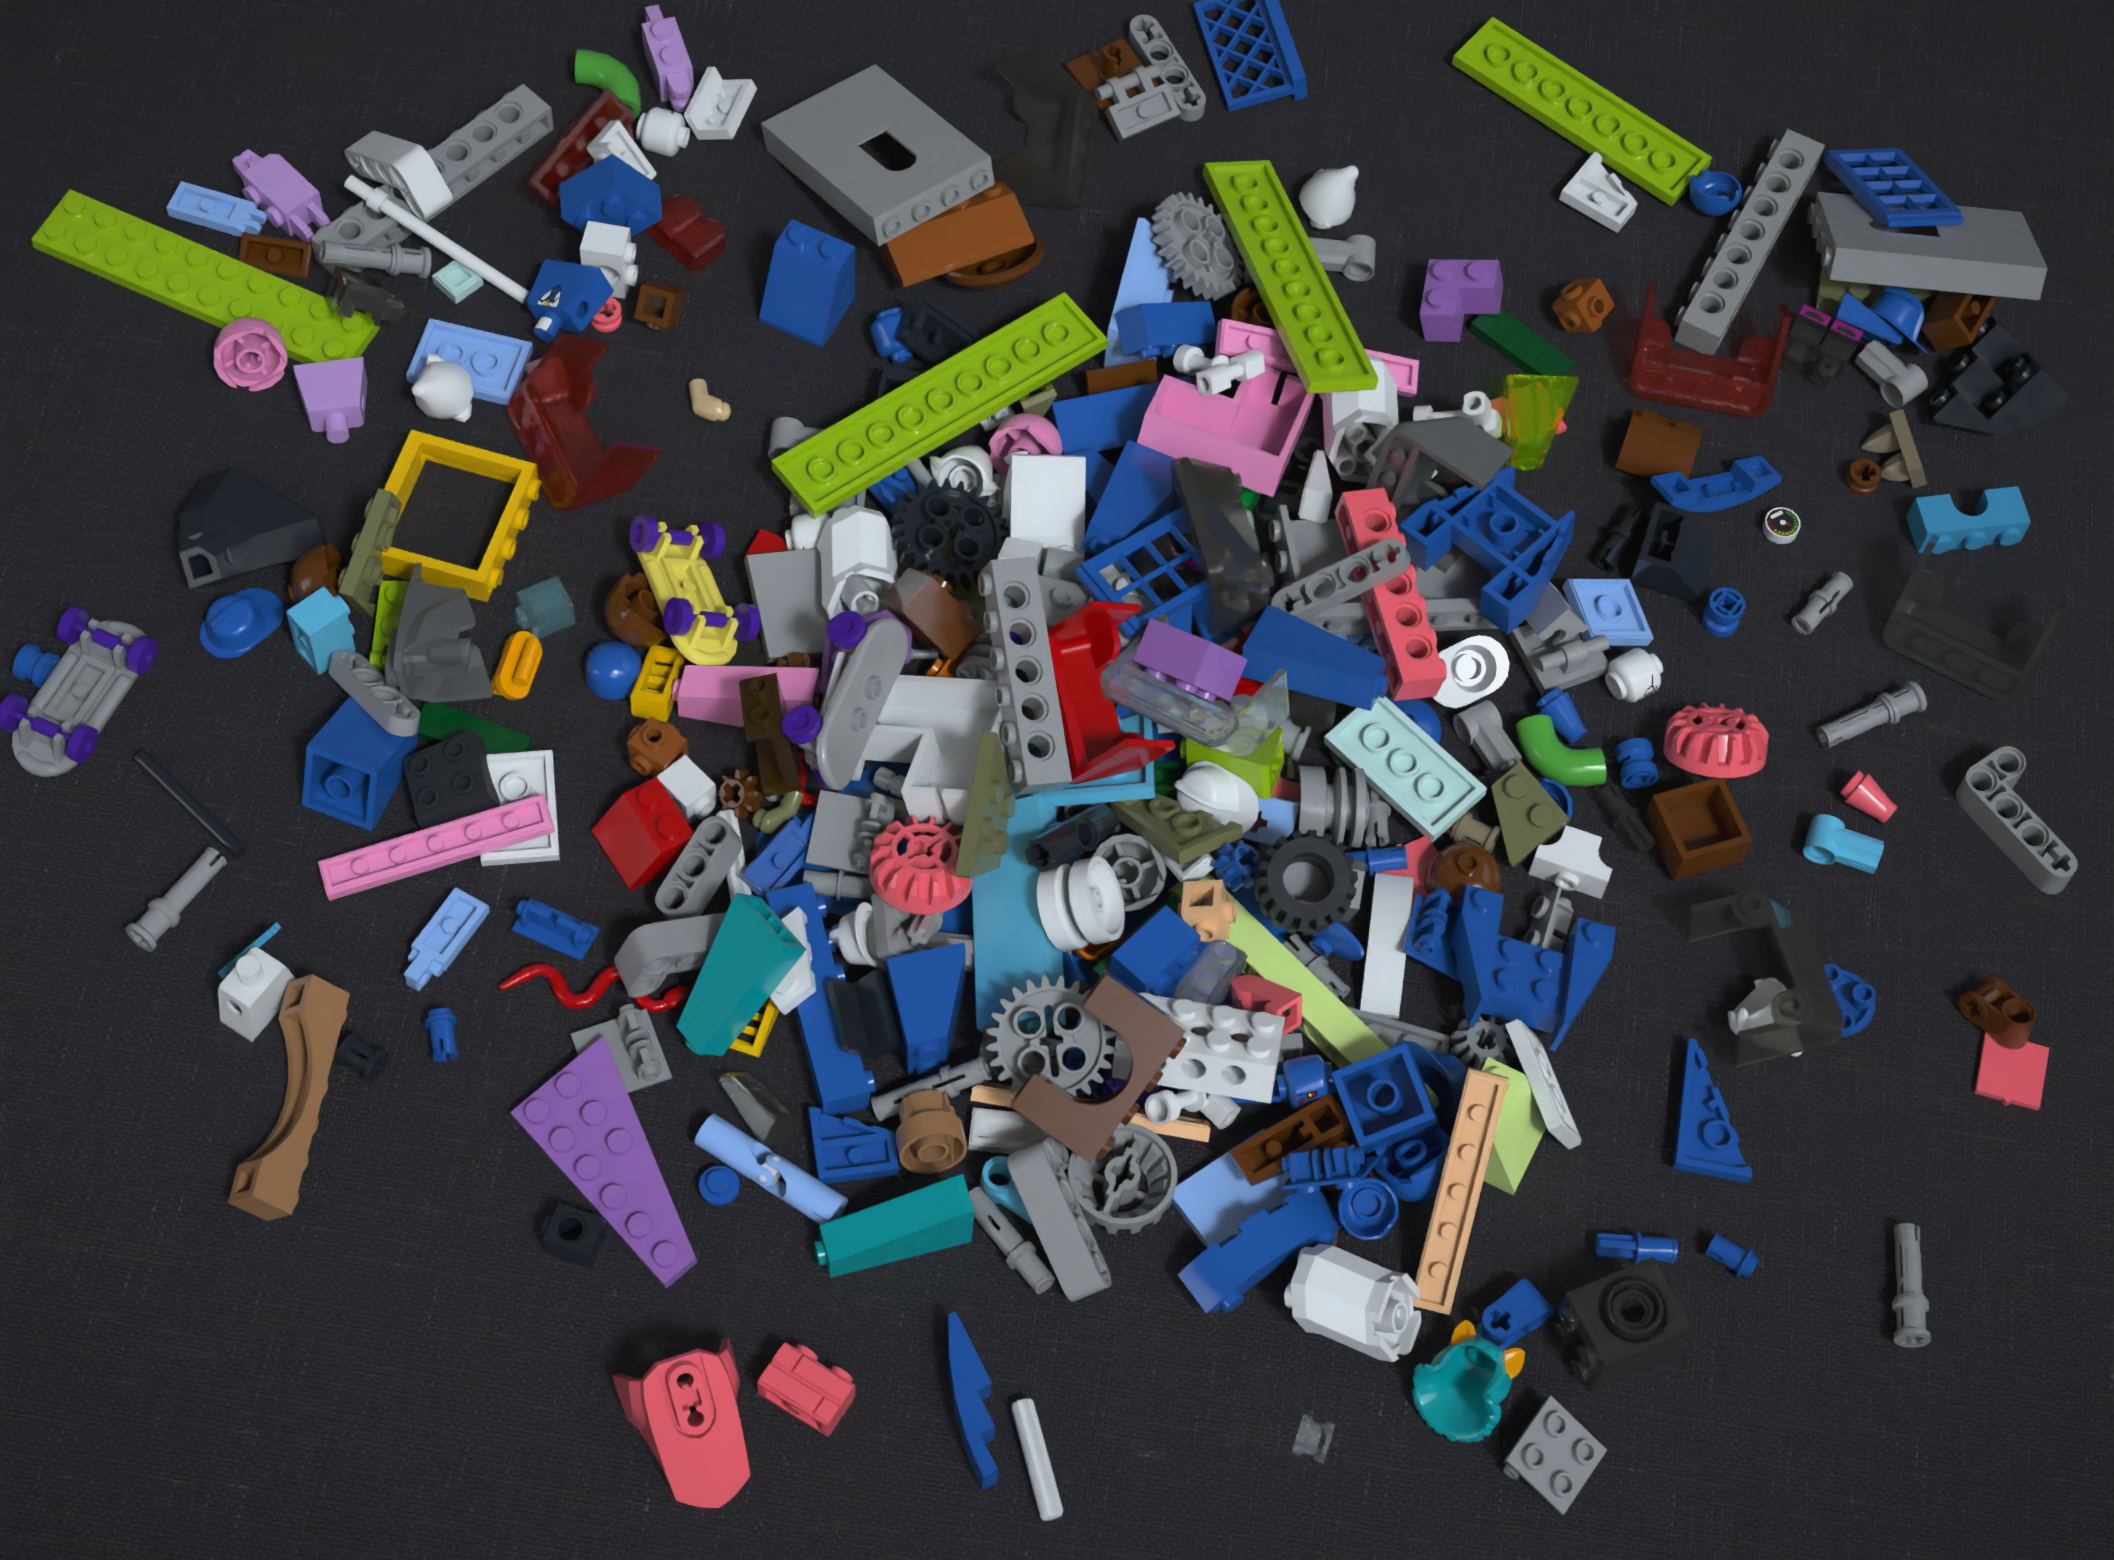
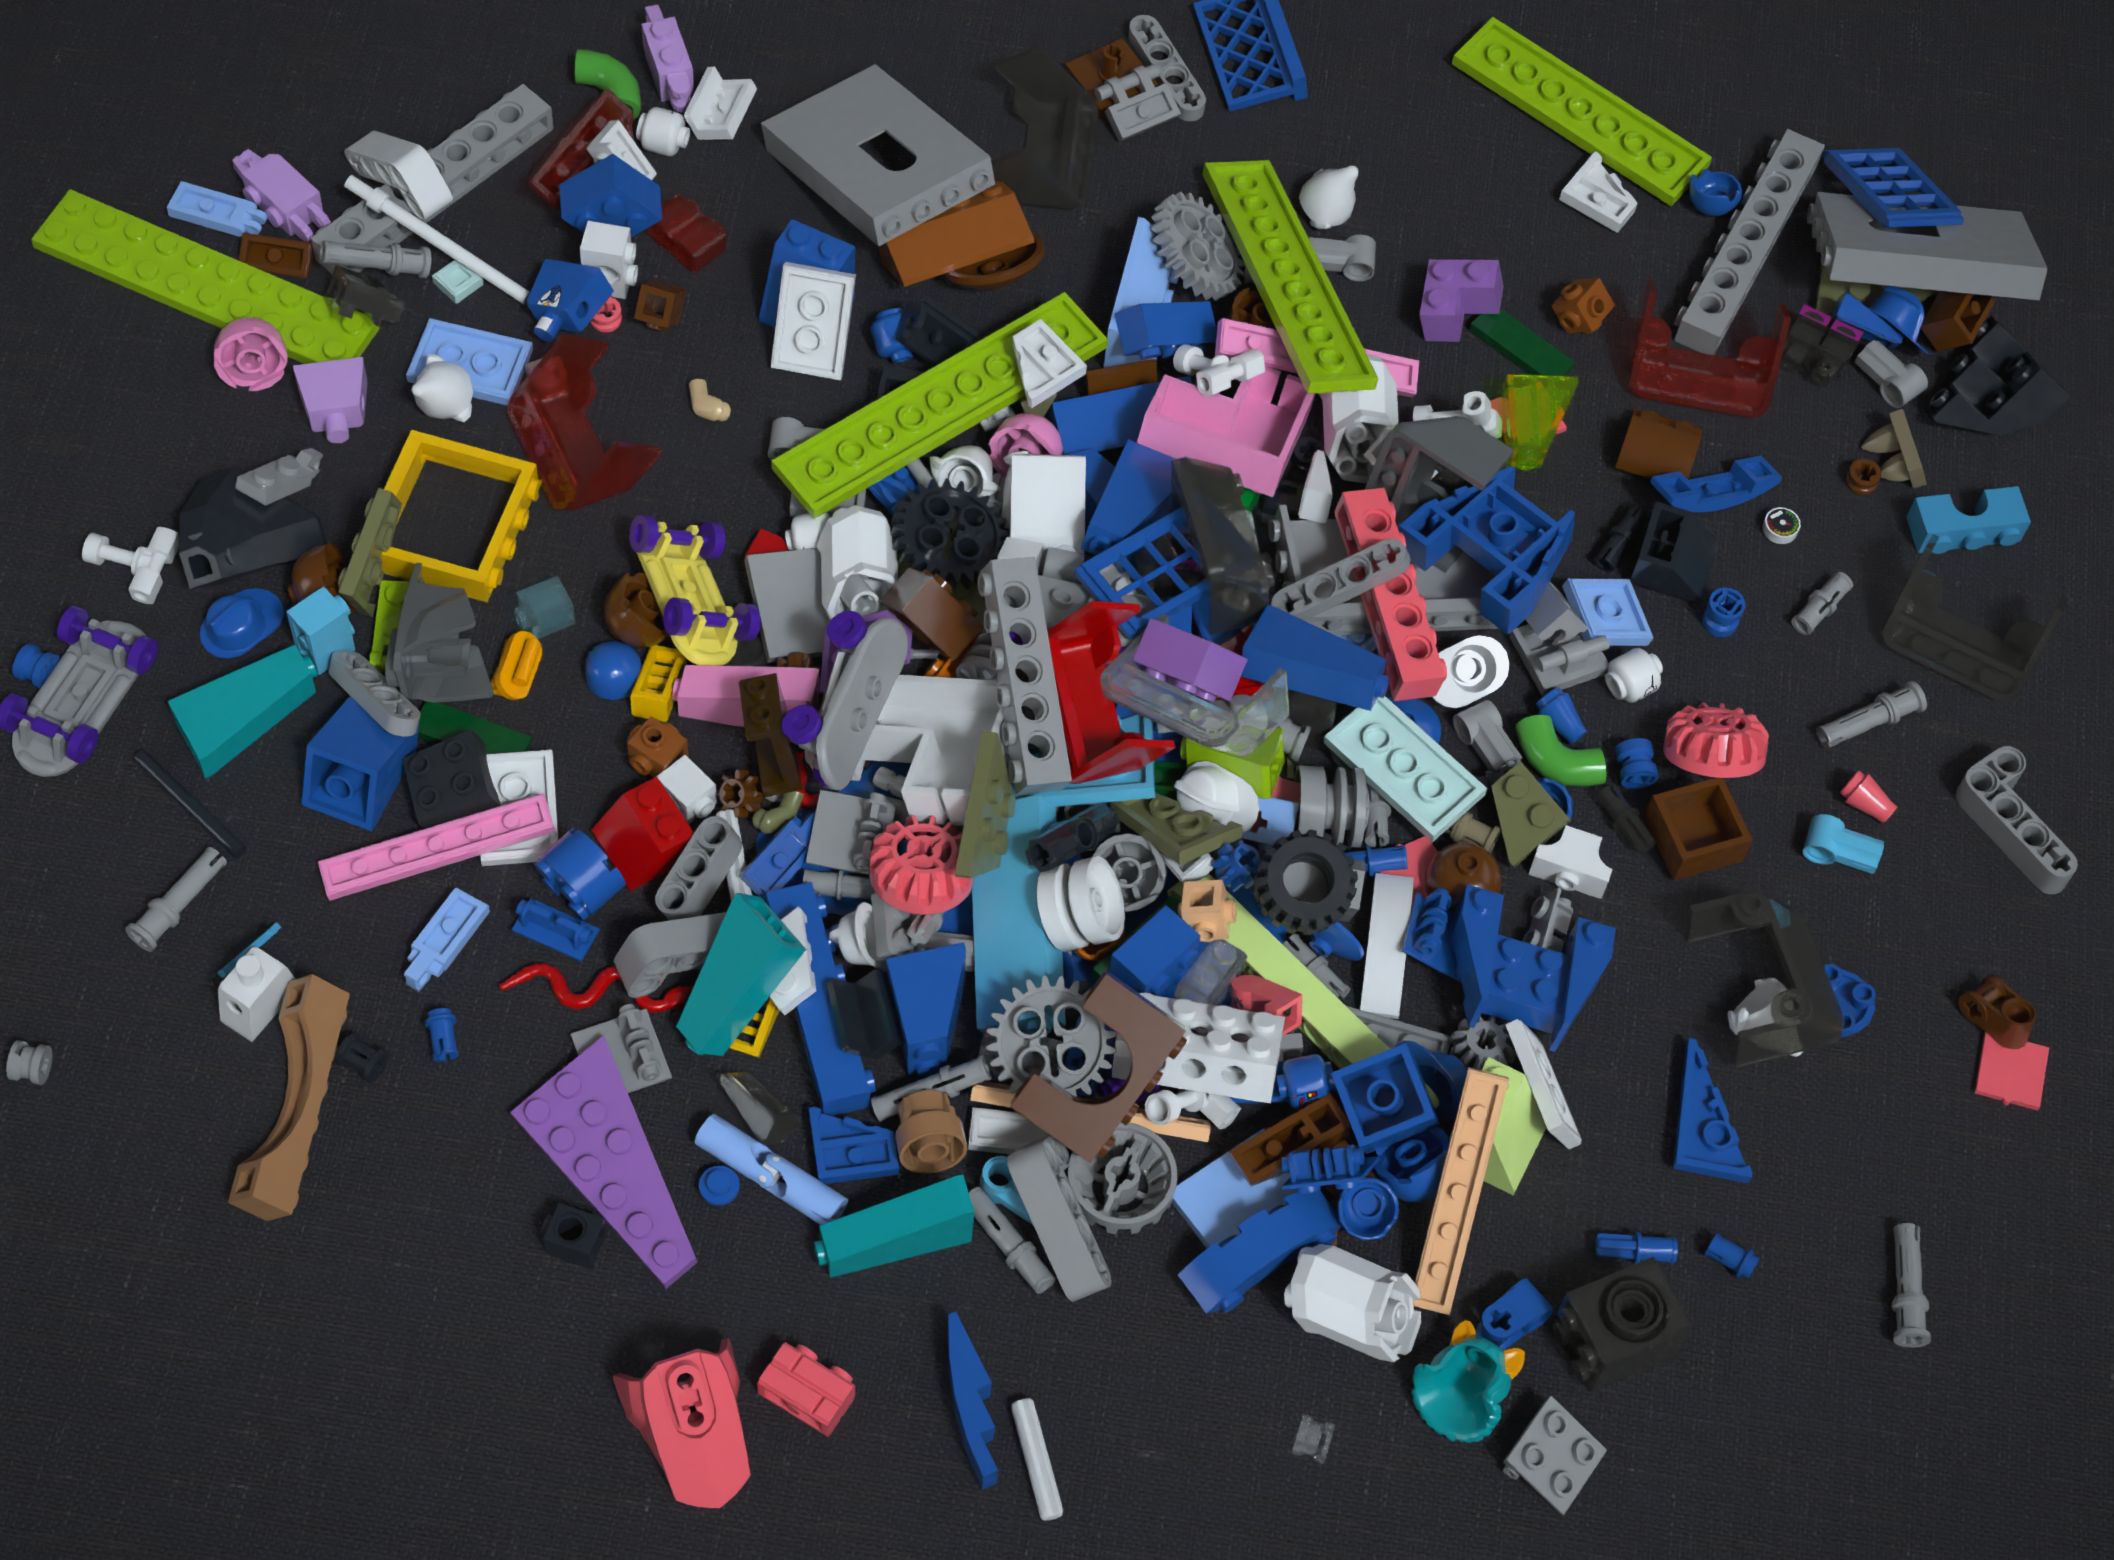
(29, 1062): none -> light grey wheel
(144, 563): none -> white bar
(241, 706): none -> teal slope
(280, 477): none -> light grey hinge
(580, 873): none -> blue brick
(813, 320): none -> white tile
(1044, 362): none -> white wing

